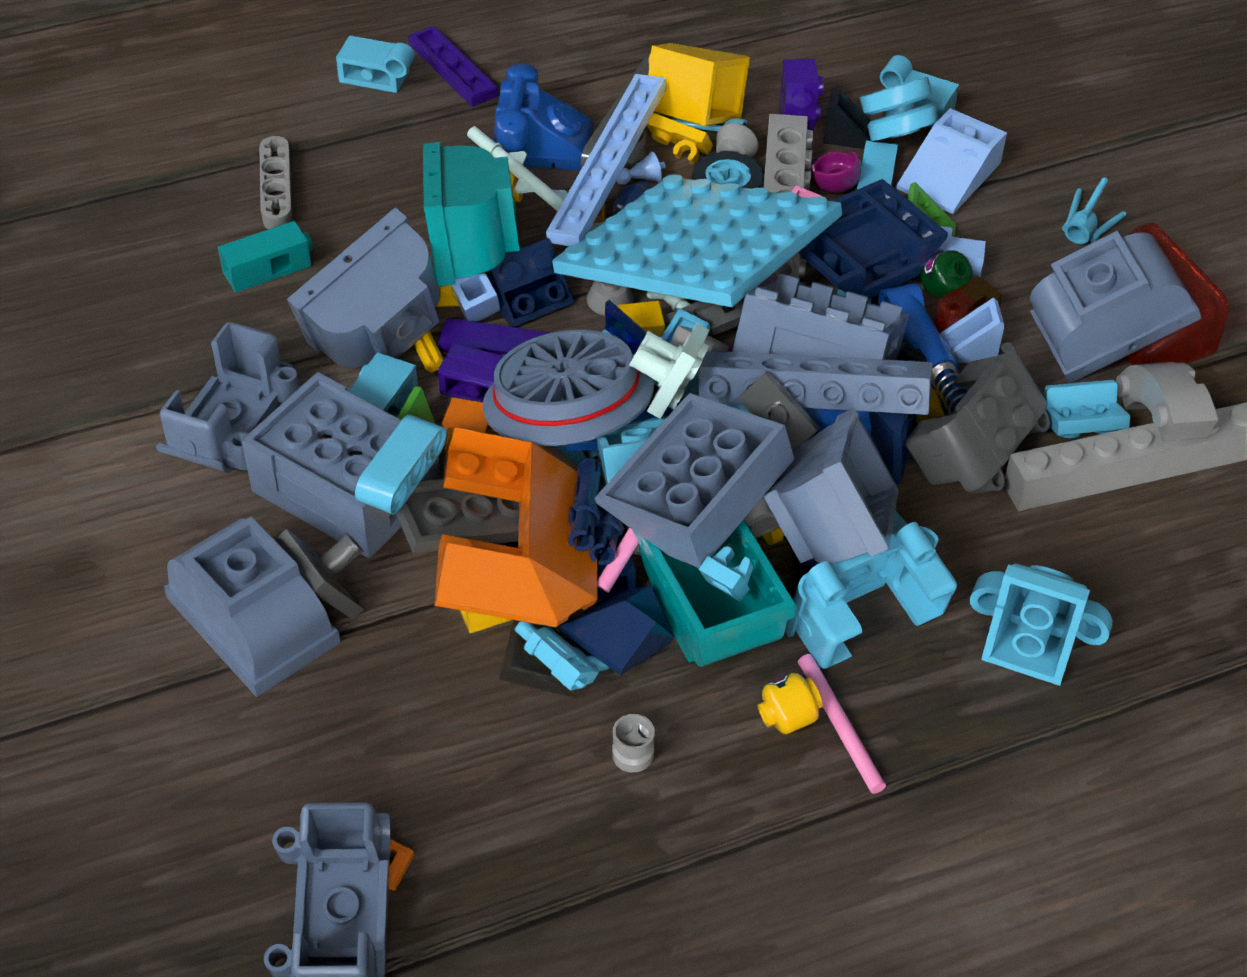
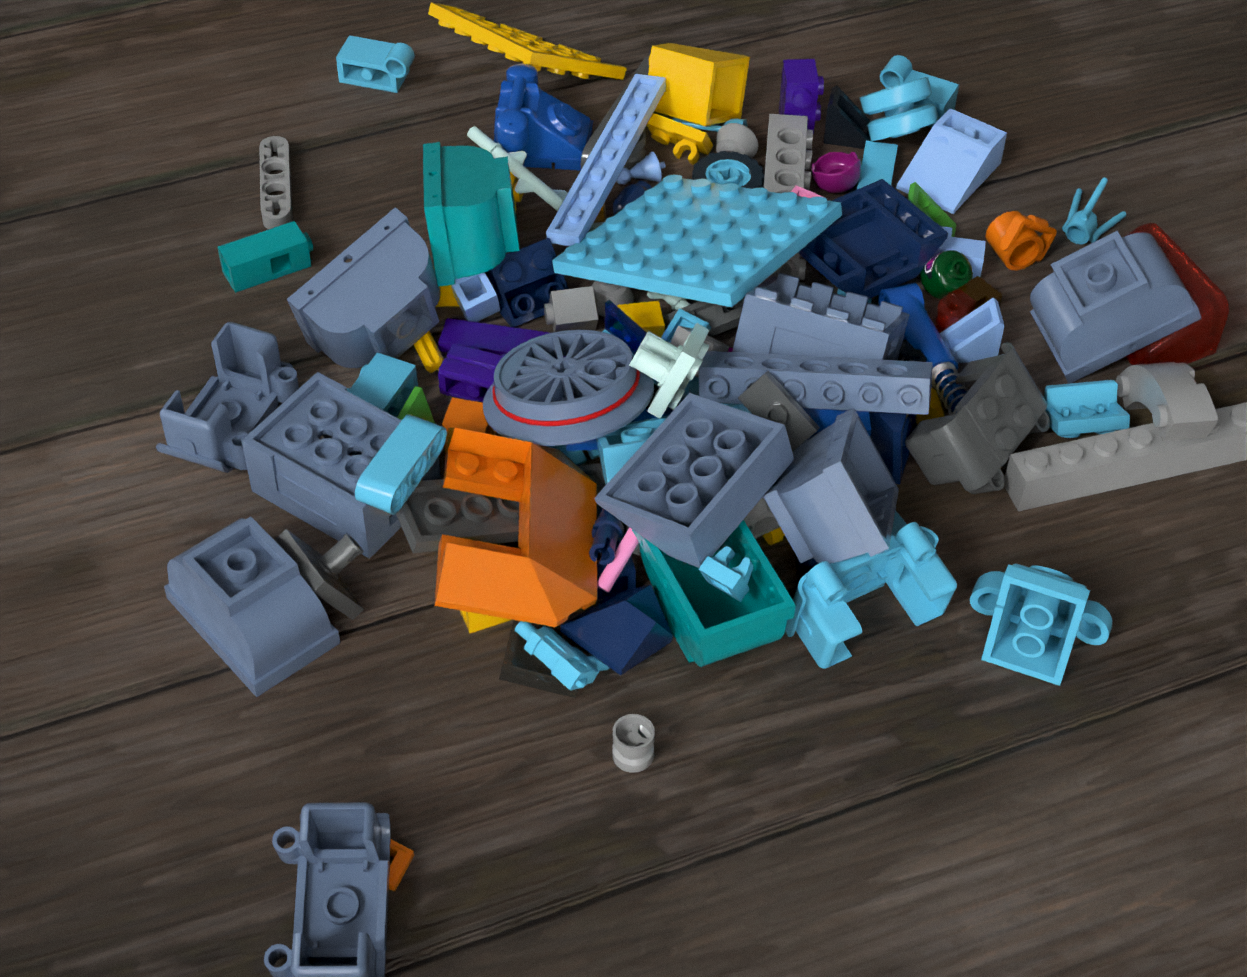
(453, 66): dark purple tile -> none
(523, 46): none -> yellow wing
(572, 309): none -> light grey brick
(585, 513): dark blue pin -> none
(790, 703): yellow head -> none
(843, 725): bright pink bar -> none
(1016, 239): none -> orange piece

